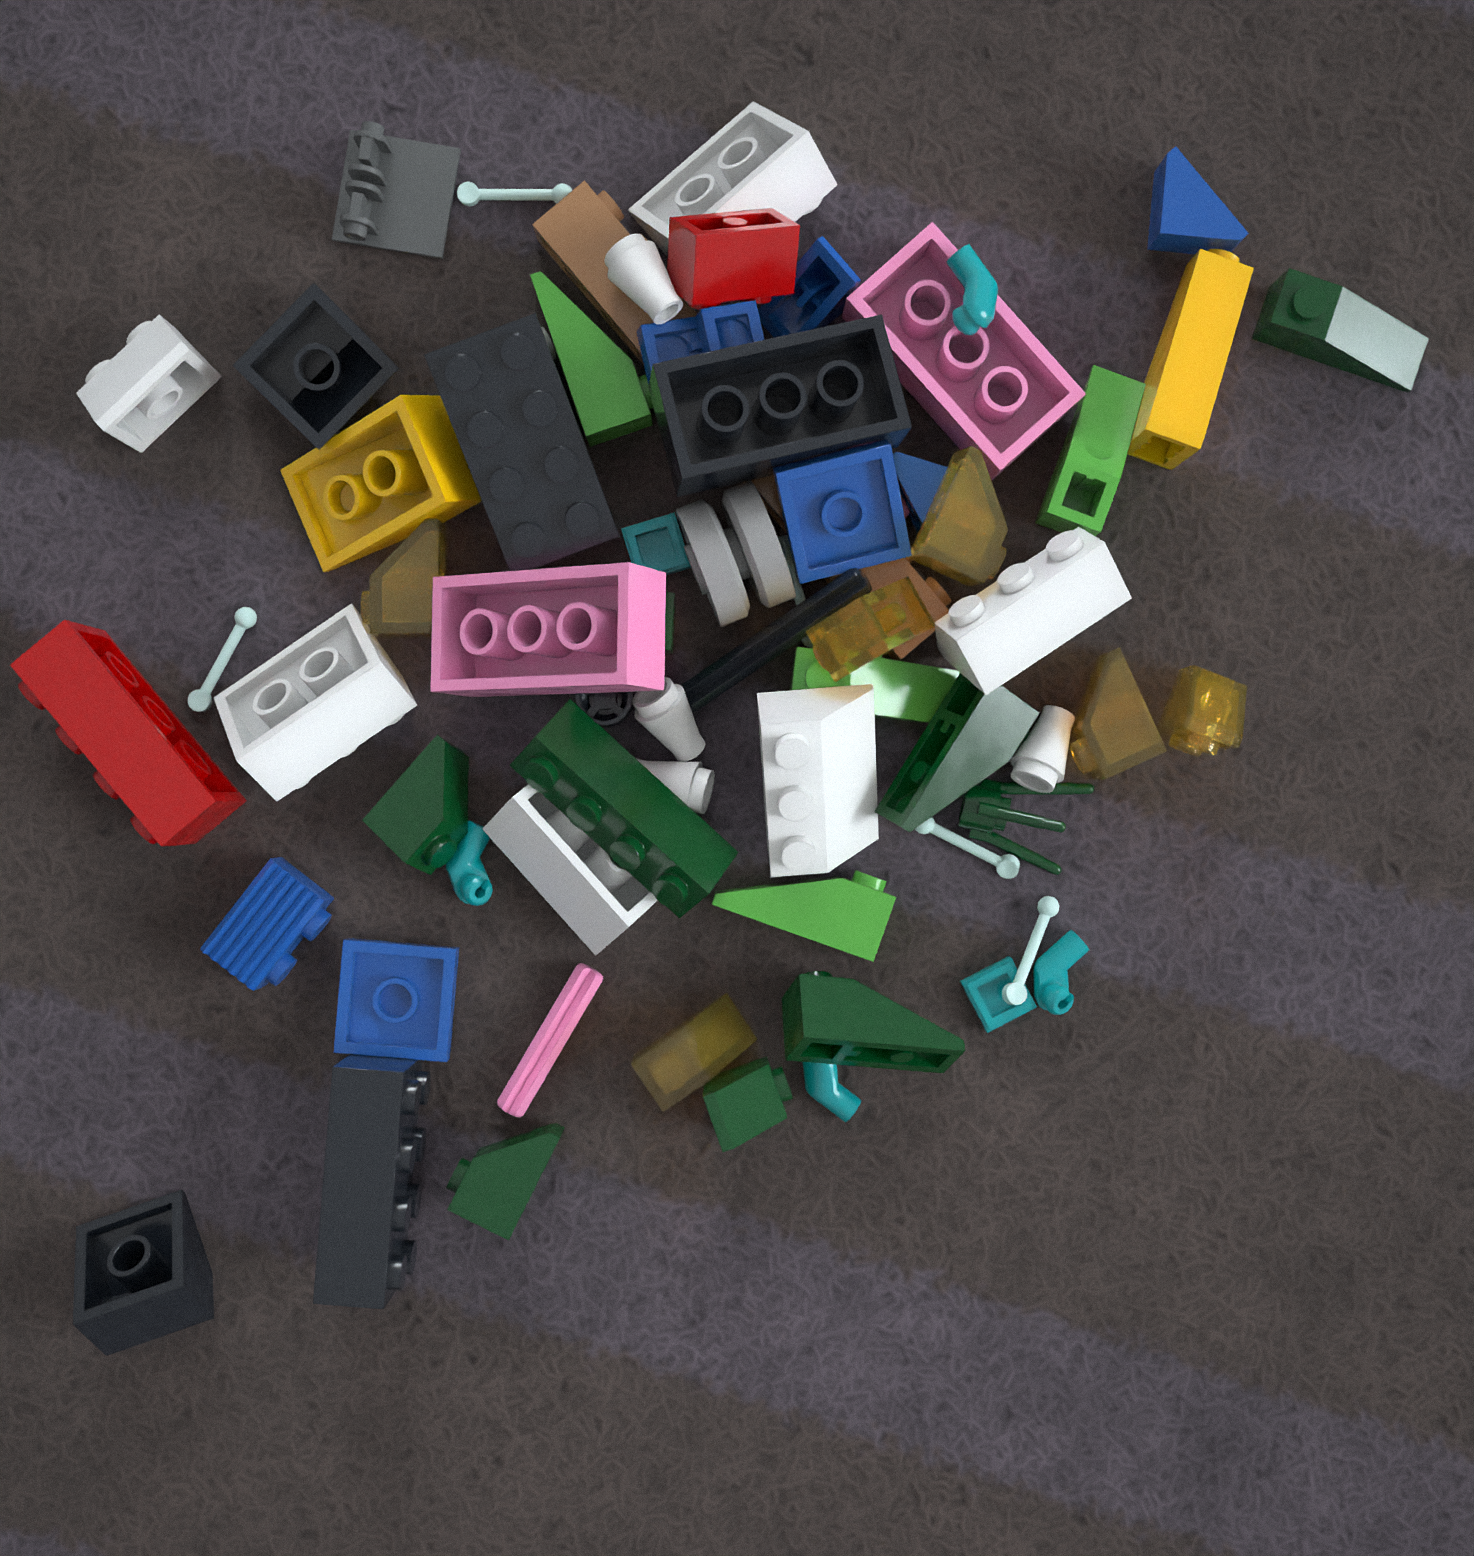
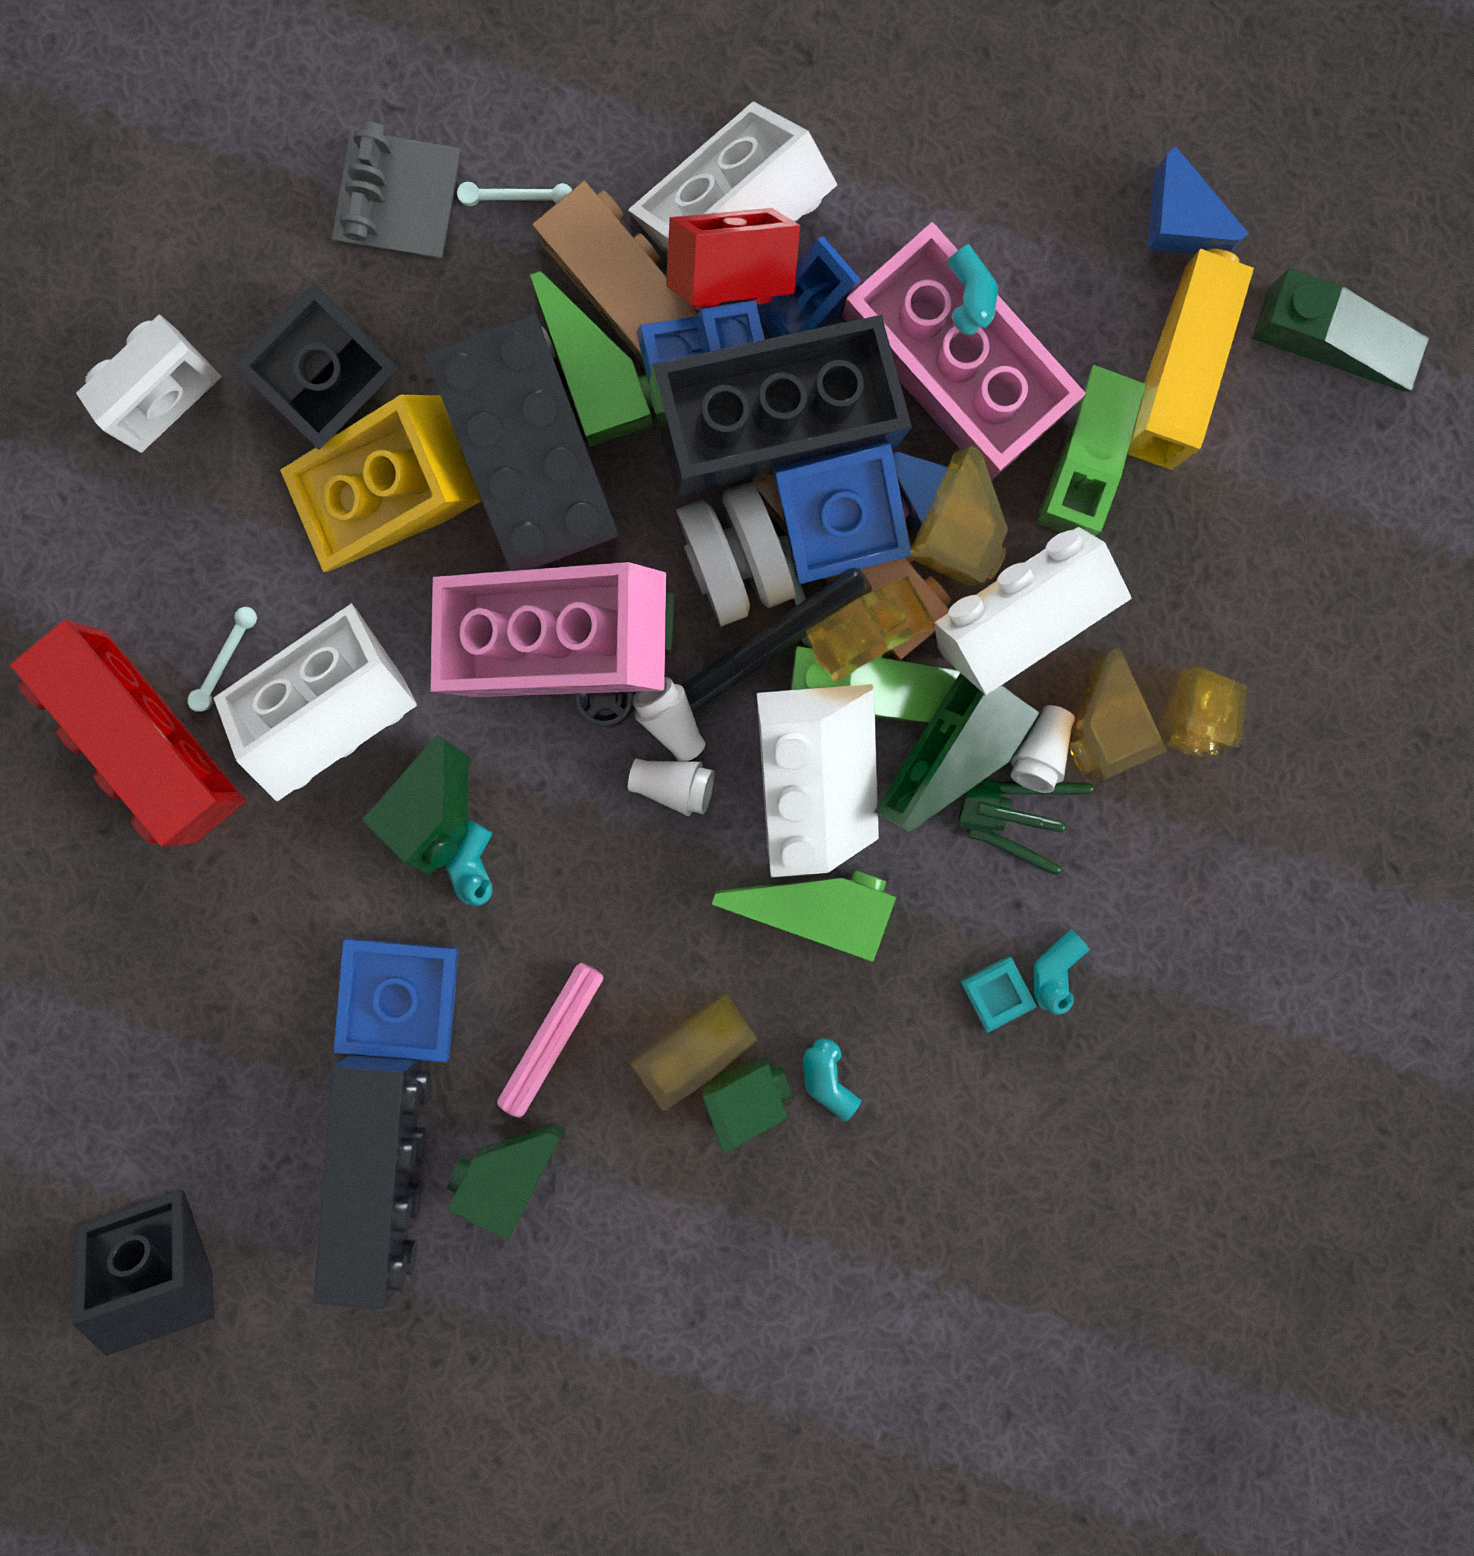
(268, 924): blue brick -> none
(403, 585): clear yellow slope -> none
(568, 869): white slope -> none
(625, 809): dark green brick -> none
(641, 275): white cone -> none
(657, 544): teal tile -> none
(855, 1026): dark green slope -> none
(1006, 865): light aqua hinge -> none
(1015, 992): light aqua hinge -> none

